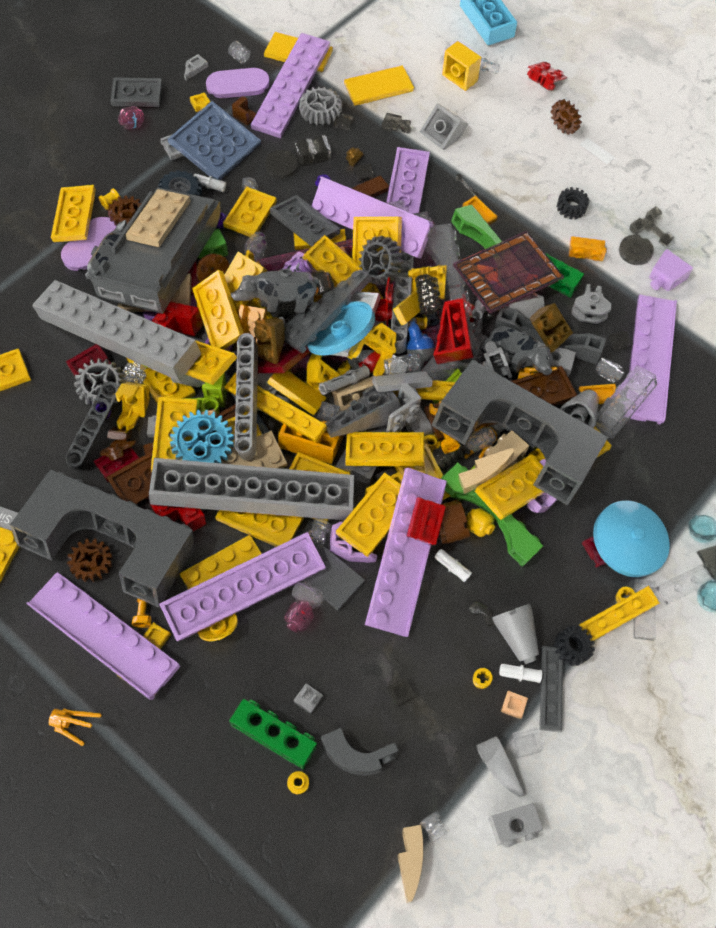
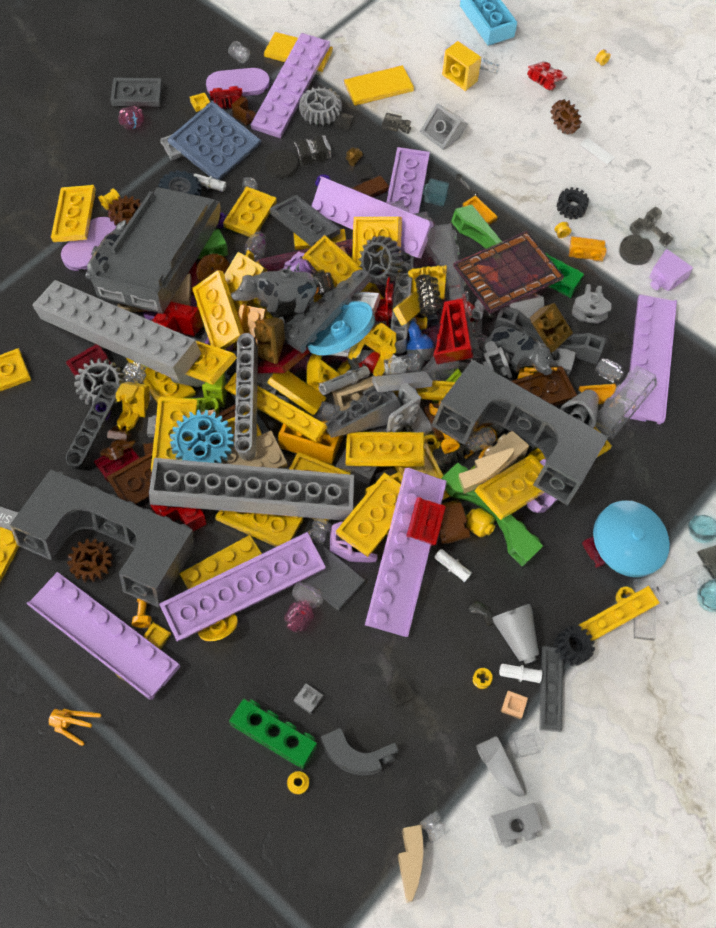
(158, 218): tan plate -> none
(194, 66): light grey tile -> none
(218, 94): none -> red hinge
(436, 192): none -> clear light blue brick
(562, 230): none -> yellow bush
(603, 57): none -> yellow bush

